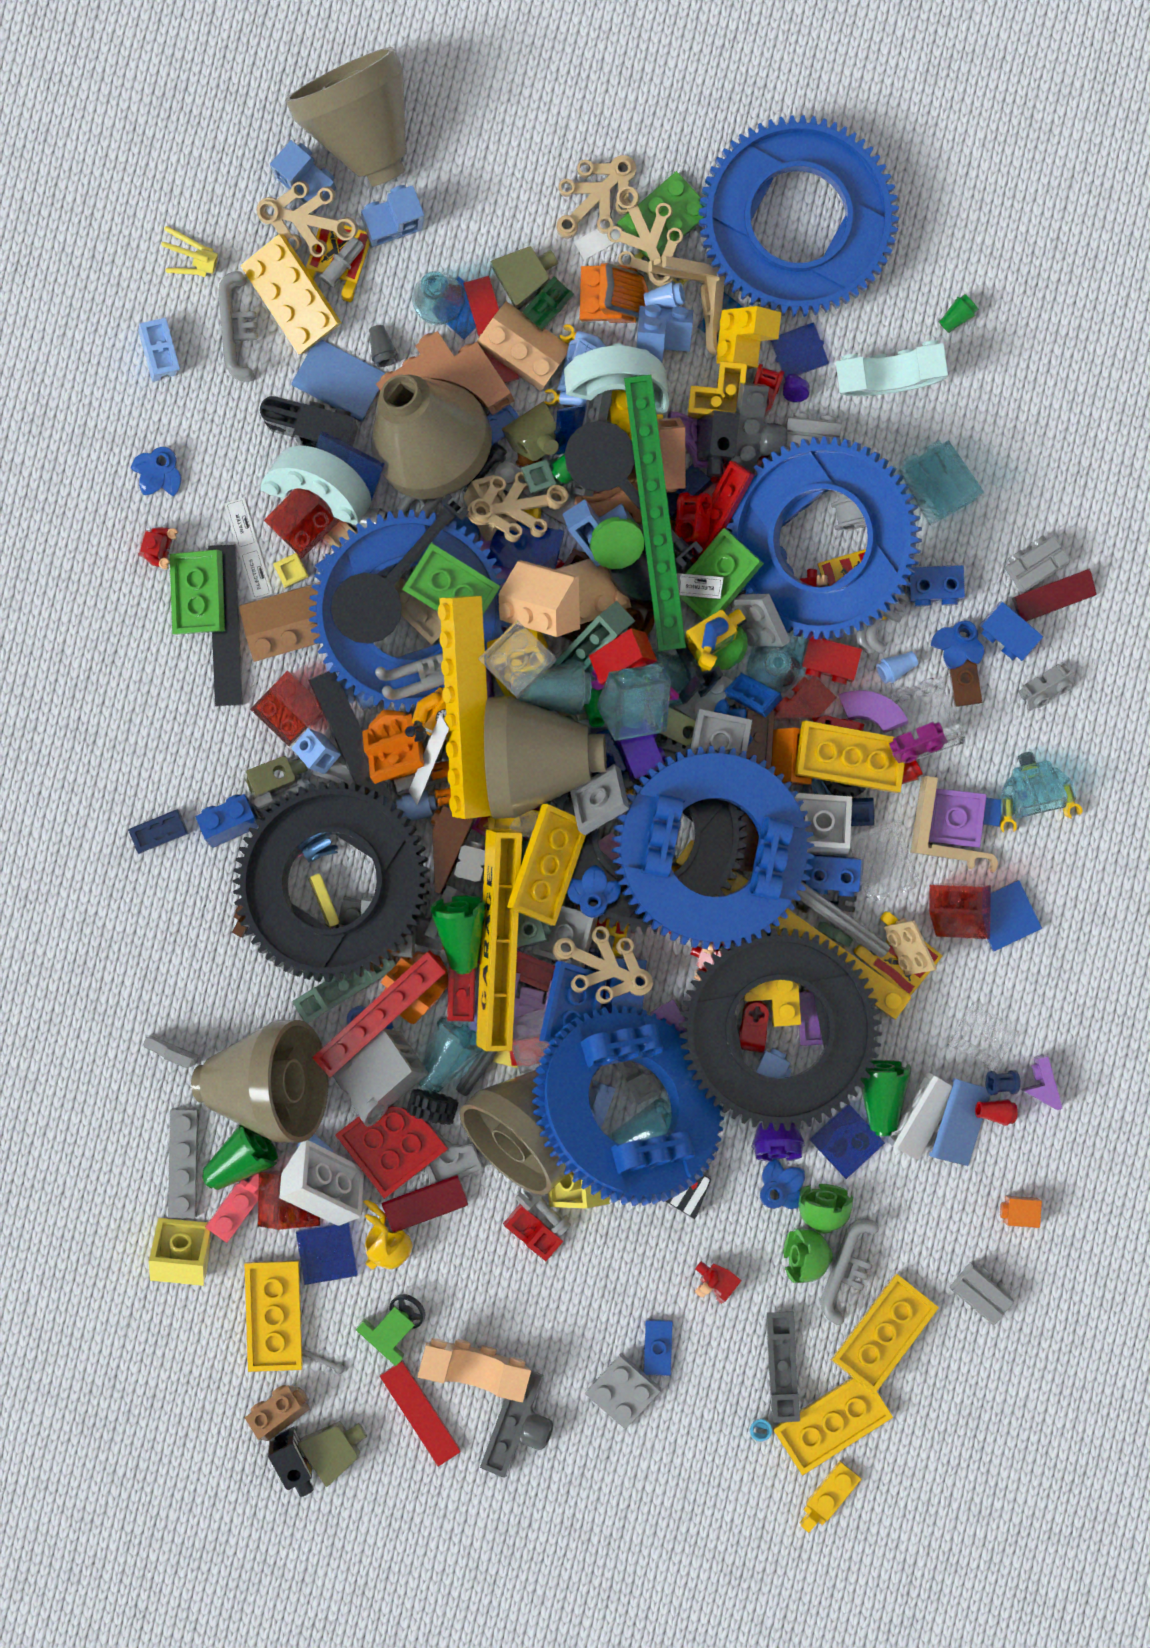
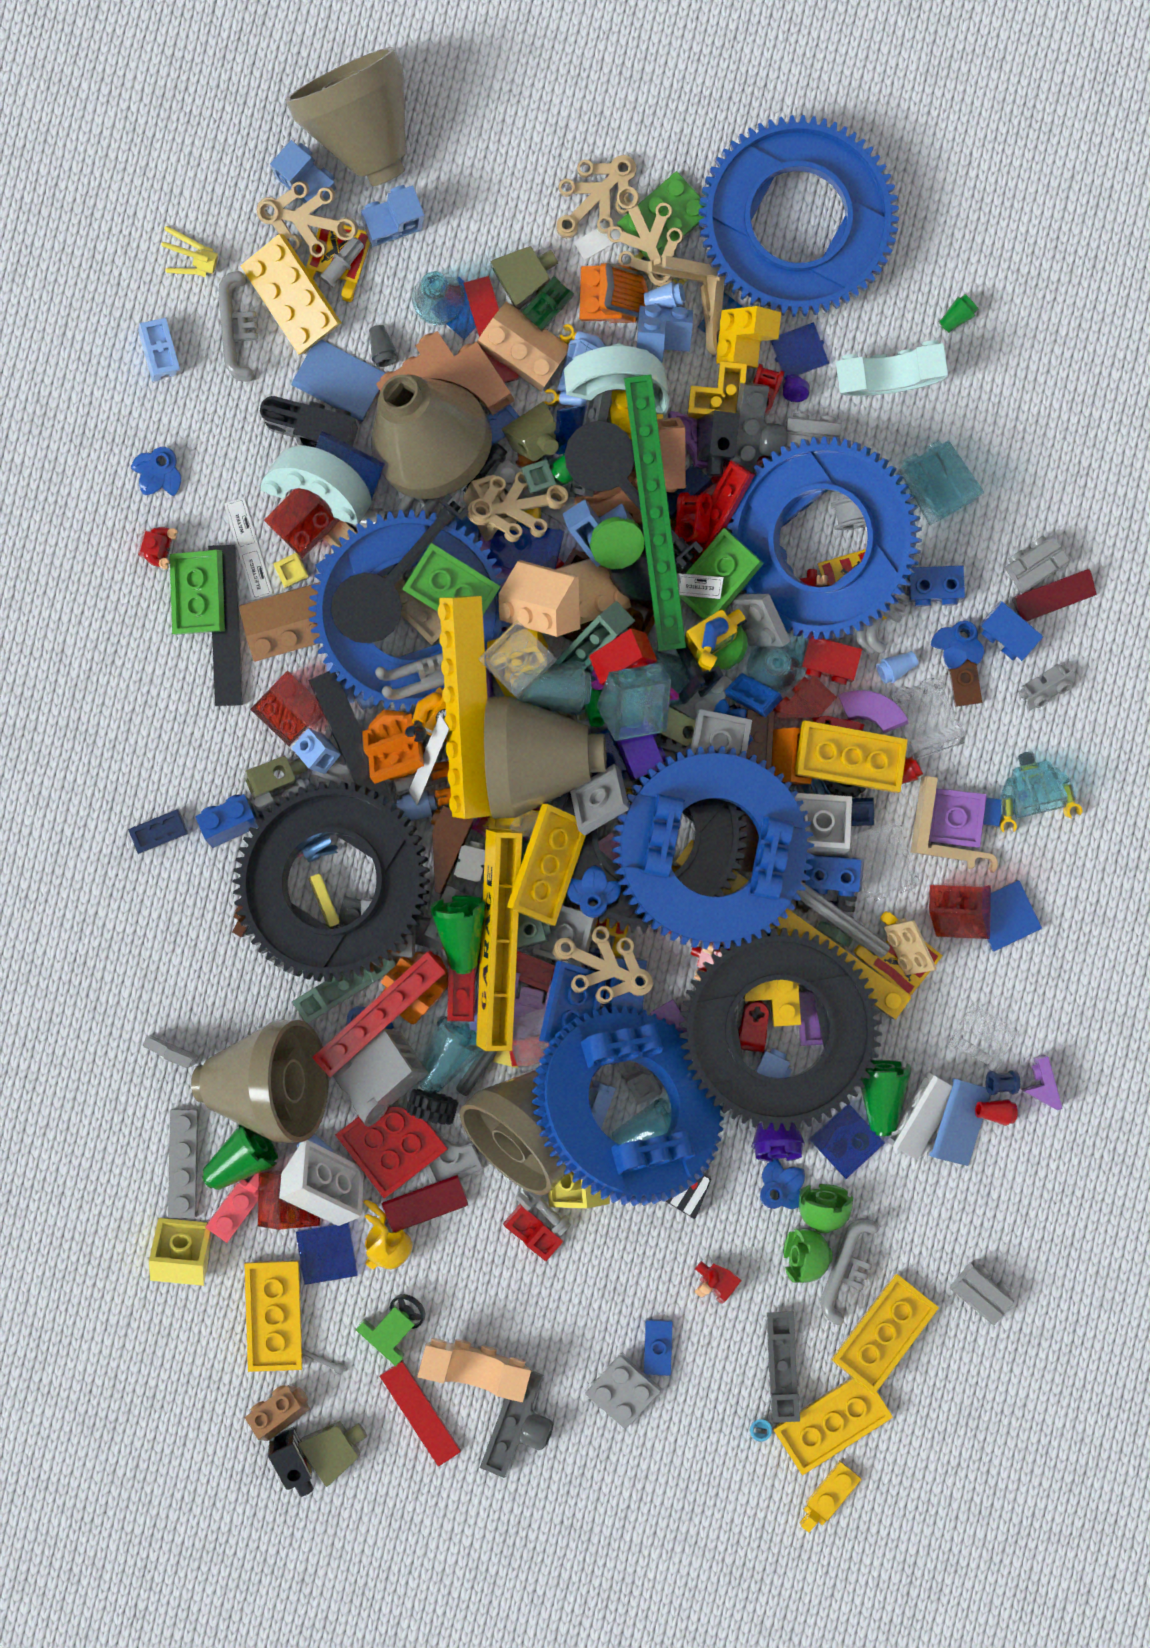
(930, 740): magenta hinge -> none
(1021, 1211): orange brick -> none

